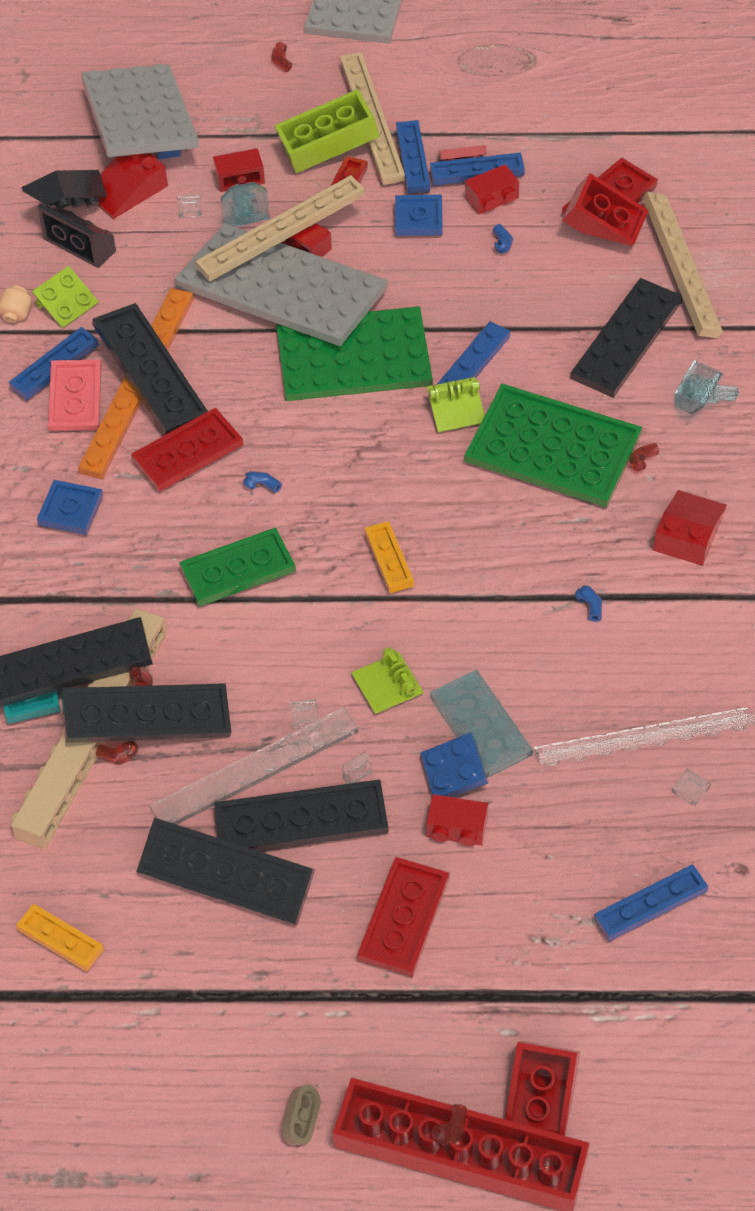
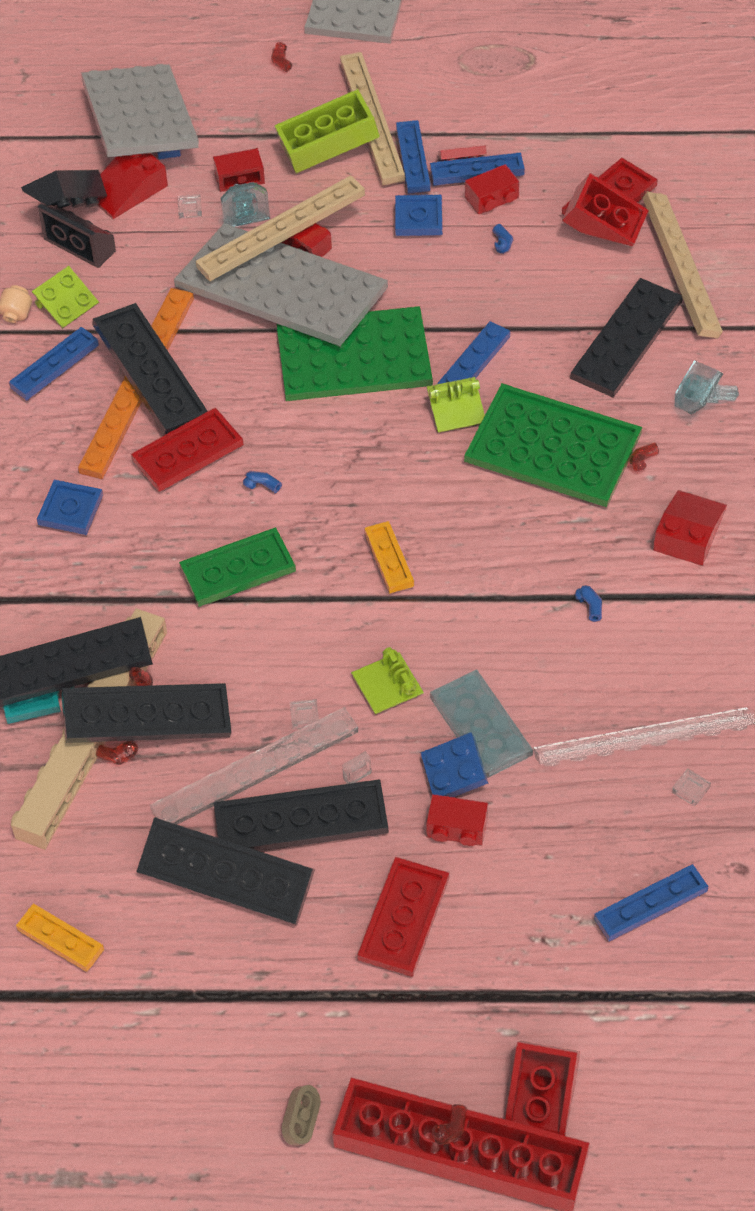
(75, 395): coral plate -> none
(353, 167): red plate -> none

